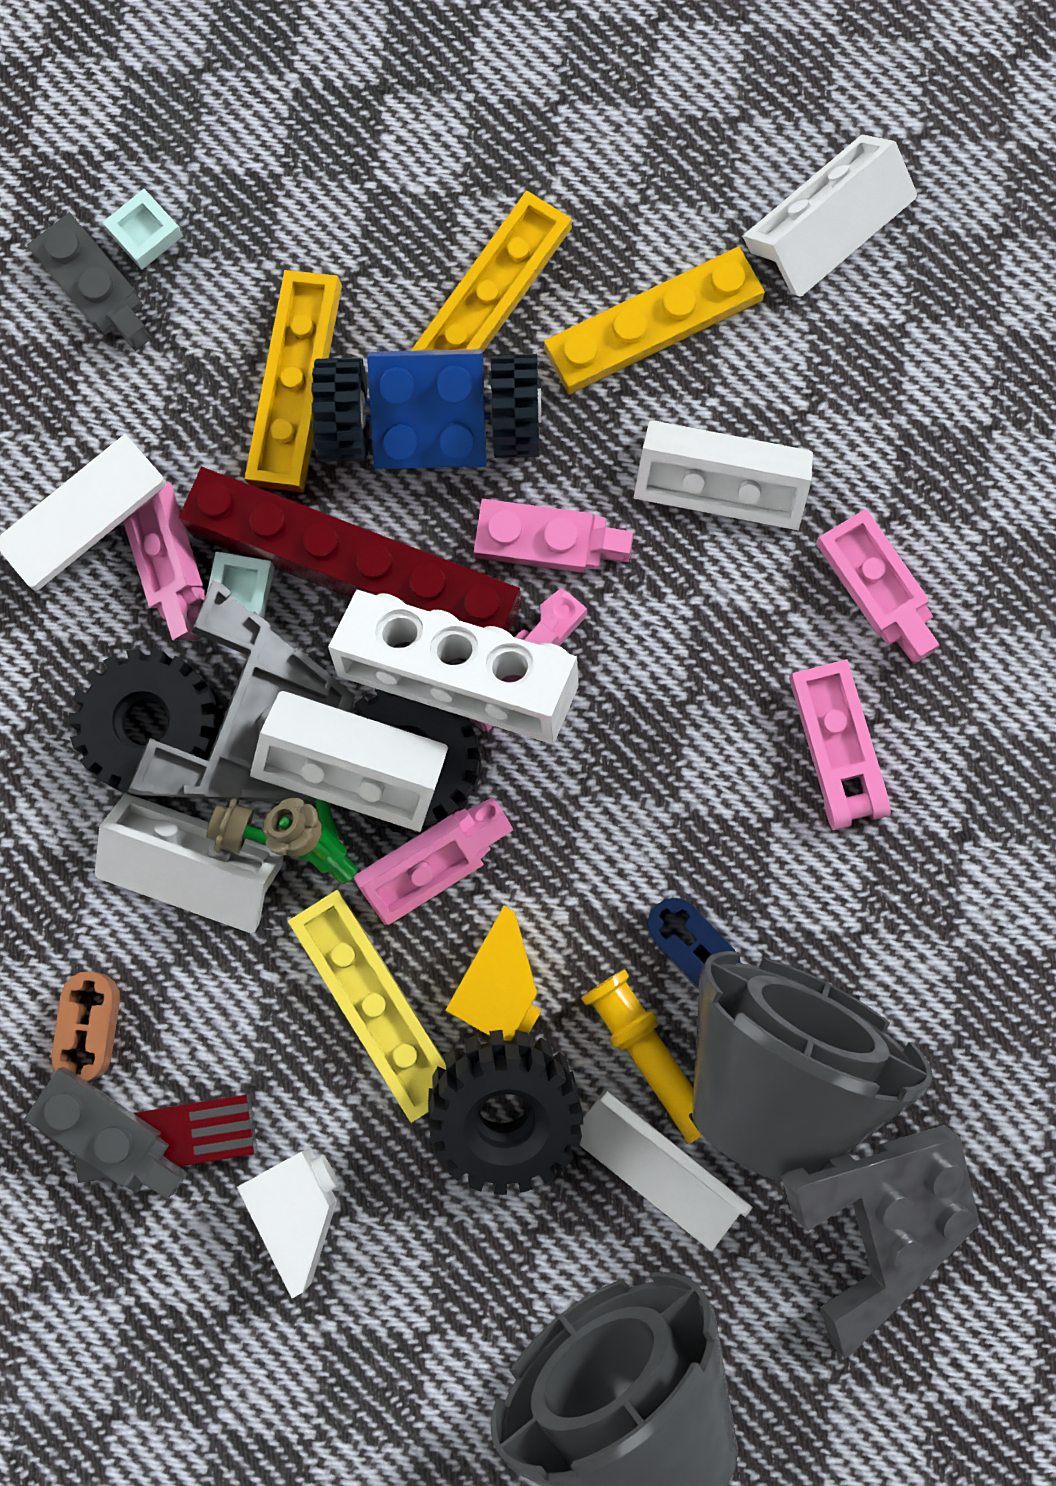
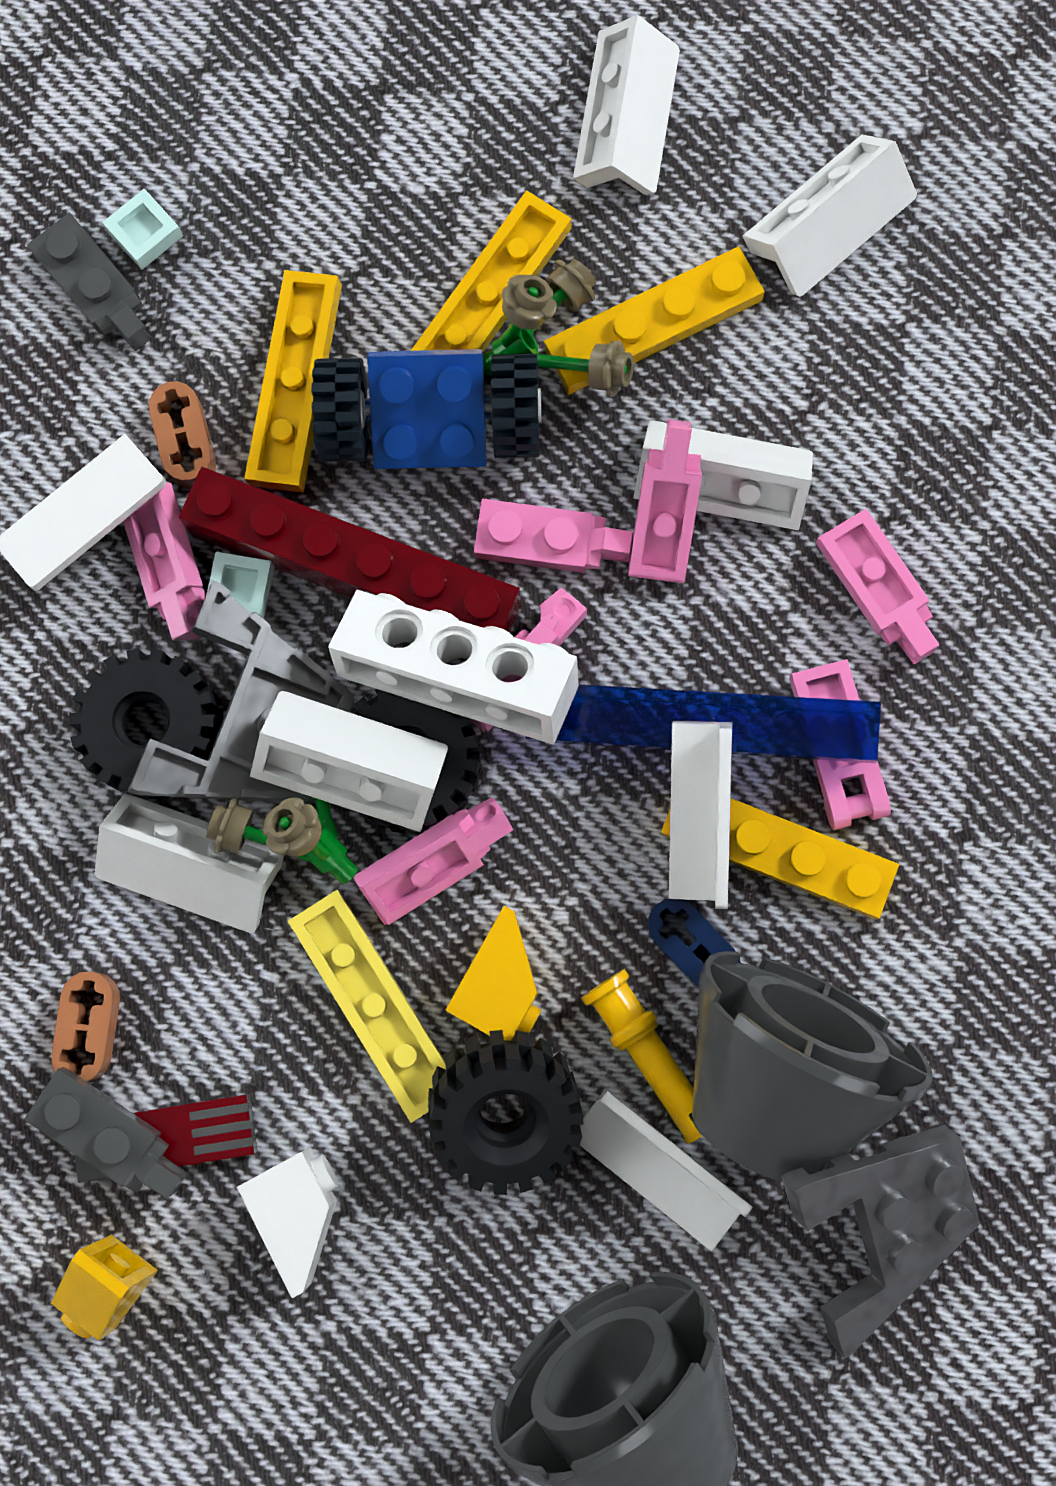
(101, 1287): none -> yellow slope
(170, 437): none -> nougat beam
(533, 300): none -> dark tan plant
(627, 106): none -> white panel
(666, 508): none -> bright pink hinge
(700, 811): none -> white panel
(759, 722): none -> clear blue plate
(807, 860): none -> yellow plate

